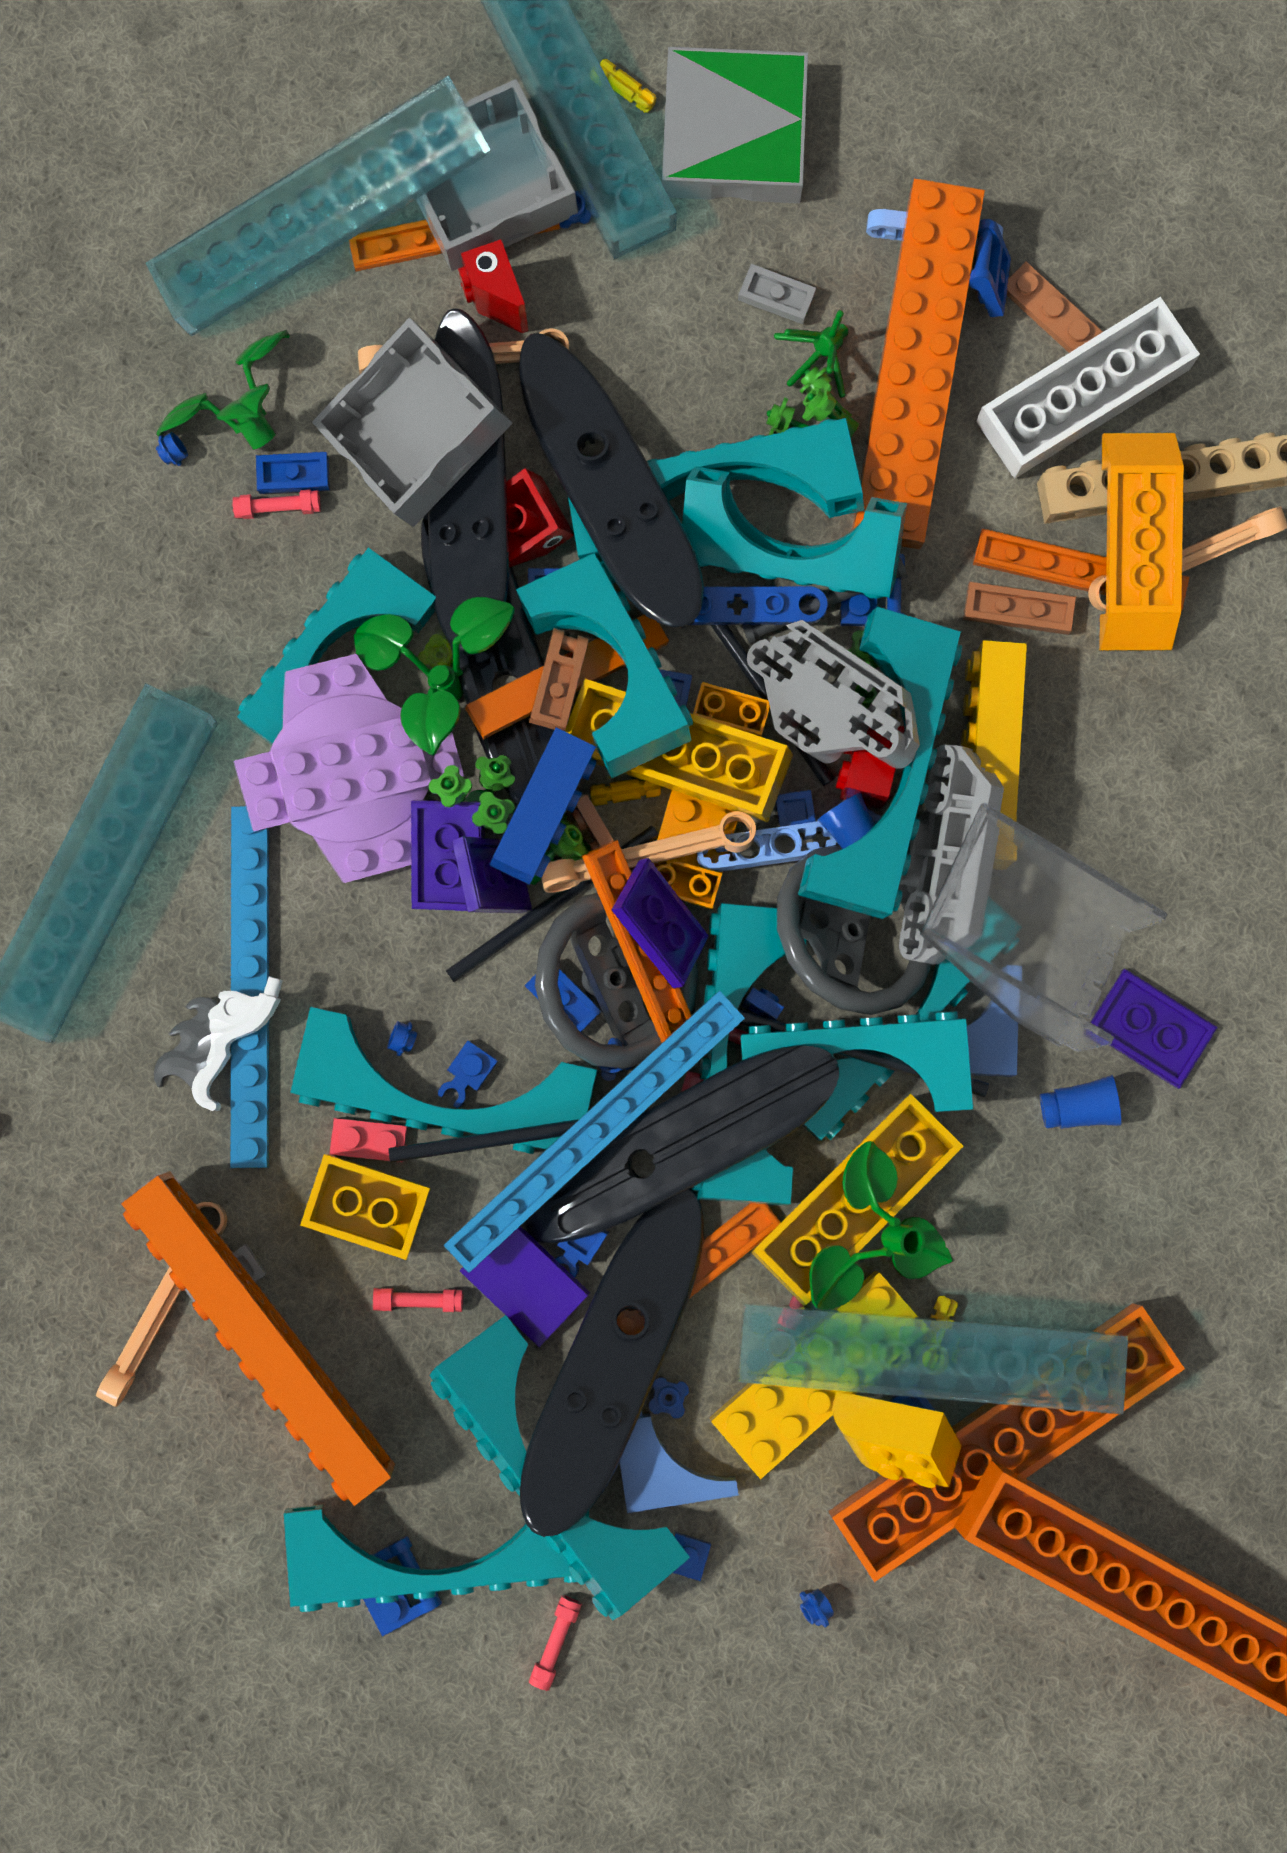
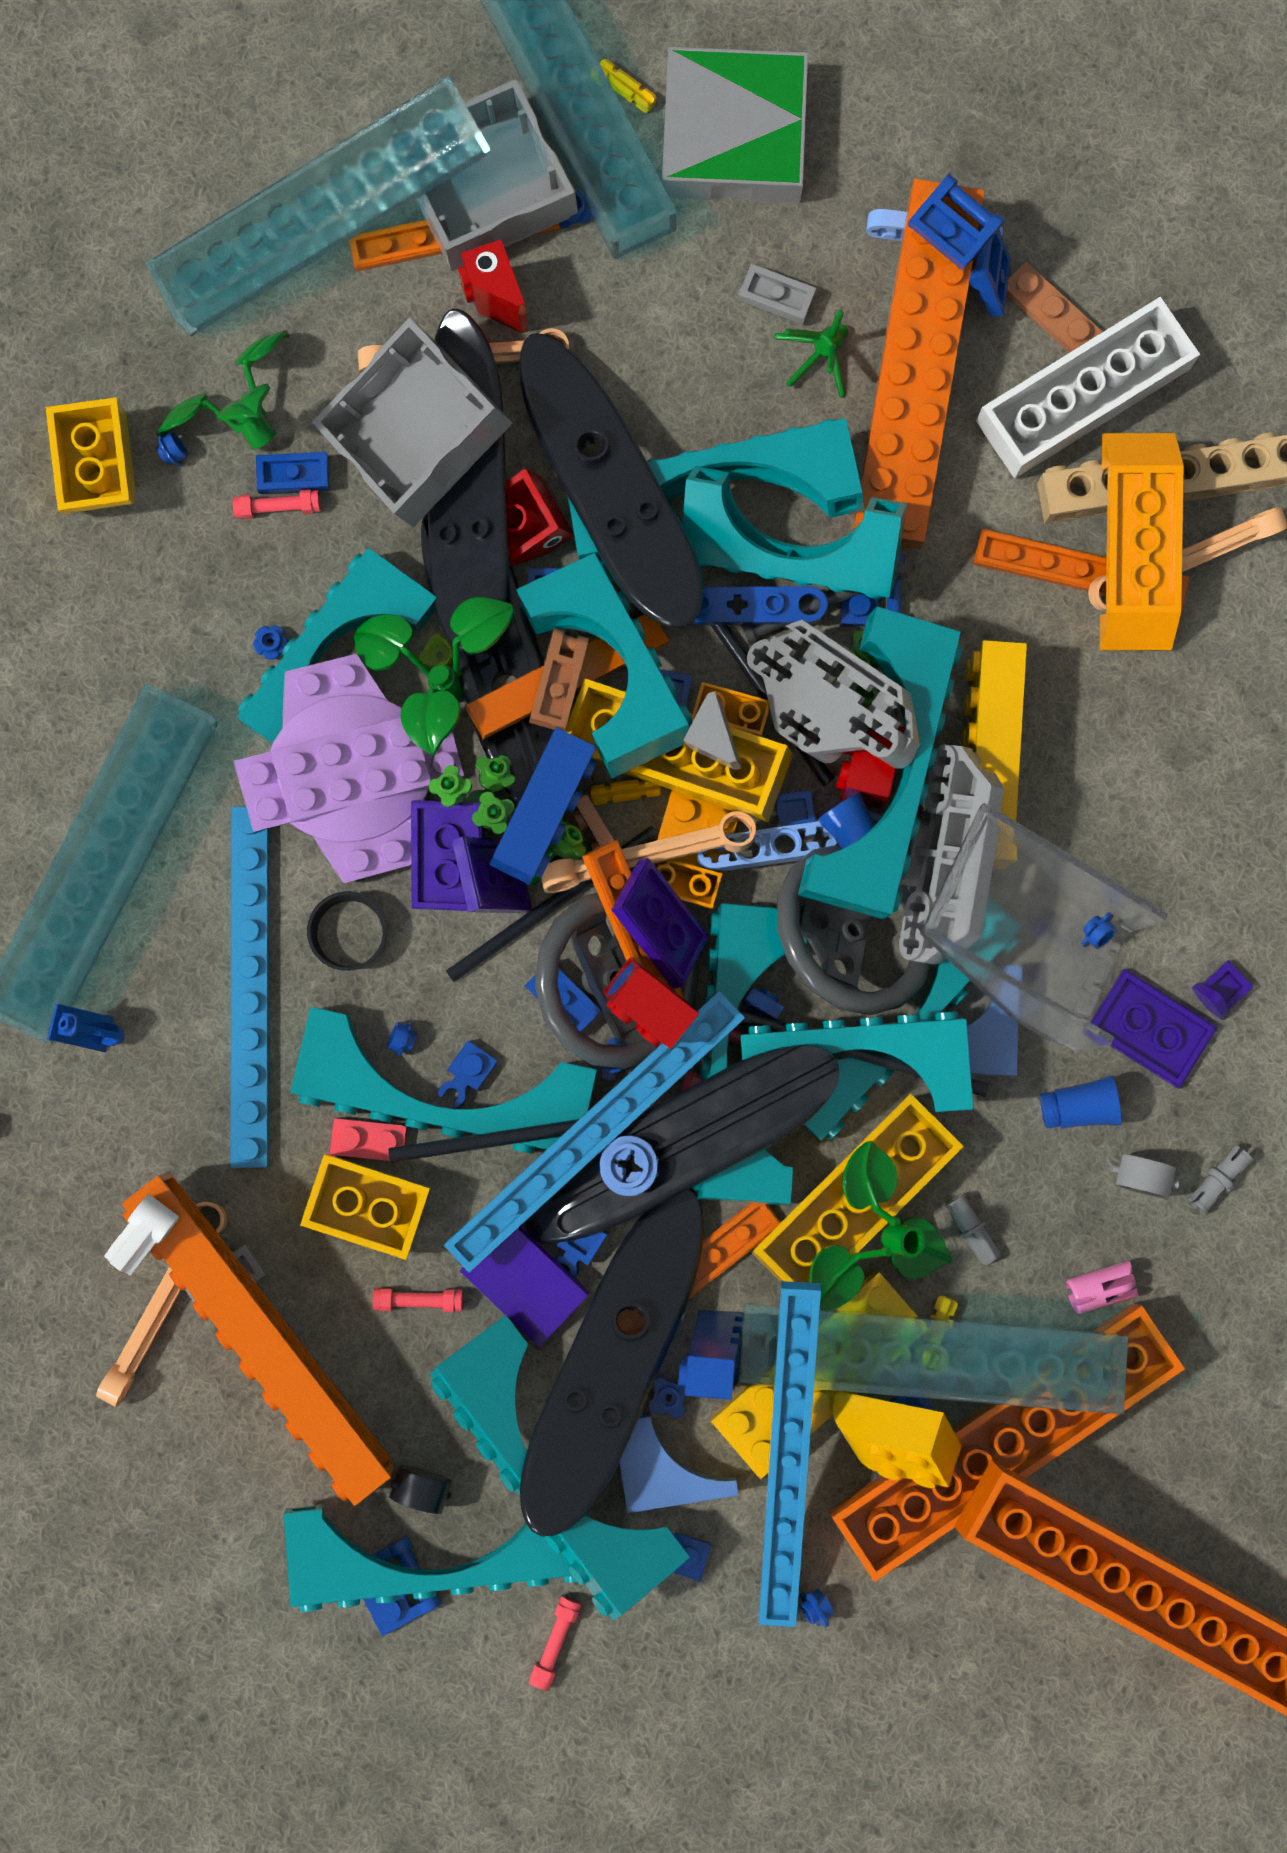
(84, 1028): none -> blue hinge
(91, 455): none -> yellow brick
(146, 1227): none -> white piece
(208, 1037): piece -> none
(263, 635): none -> blue plate
(321, 909): none -> black tyre
(420, 1489): none -> black piece
(615, 1175): none -> medium blue gear
(650, 1003): none -> red brick
(711, 733): none -> light grey slope
(713, 1356): none -> blue wedge
(789, 1452): none -> dark azure plate
(818, 403): bright green plant -> none
(948, 230): none -> blue plate
(972, 1229): none -> light grey axle
(1019, 608): nougat plate -> none
(1099, 931): none -> blue plate
(1102, 1287): none -> bright pink arm
(1145, 1176): none -> light grey piece
(1220, 1179): none -> light grey pin
(1222, 989): none -> dark purple tile

